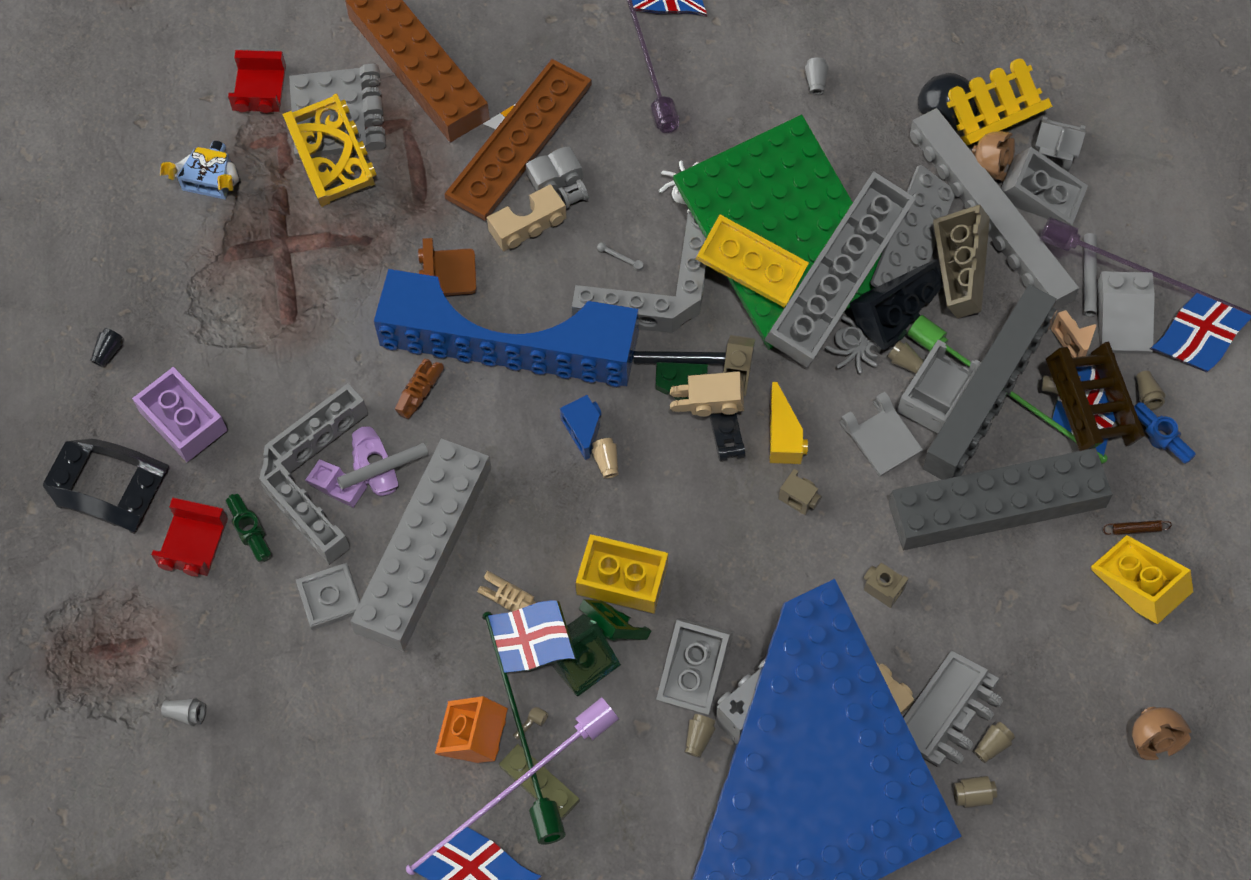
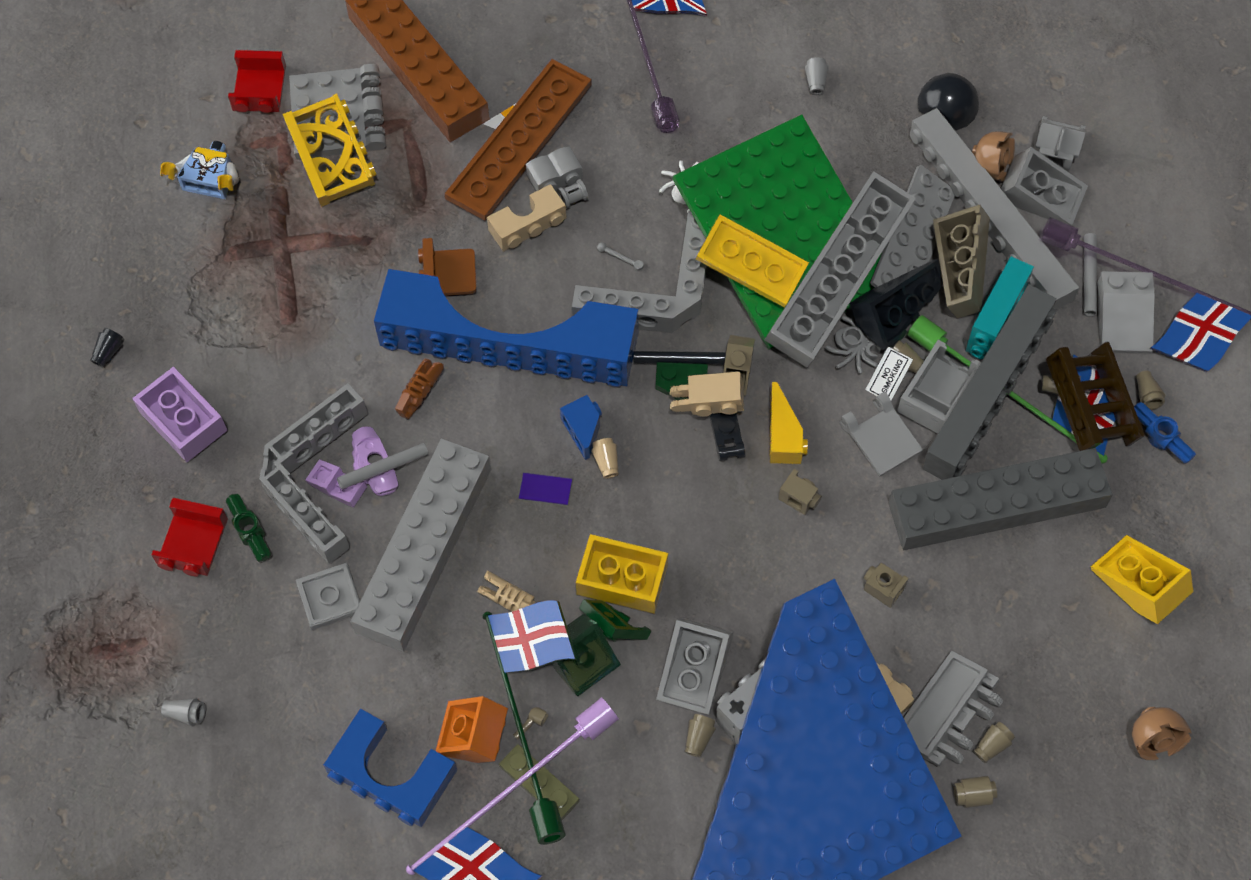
(135, 498): black wedge -> none
(411, 799): none -> blue arch
(545, 488): none -> dark purple sticker
(889, 373): none -> white sticker
(999, 306): none -> teal piece
(1006, 97): yellow fence -> none
(1071, 336): light nougat slope -> none
(1137, 527): reddish brown piece -> none

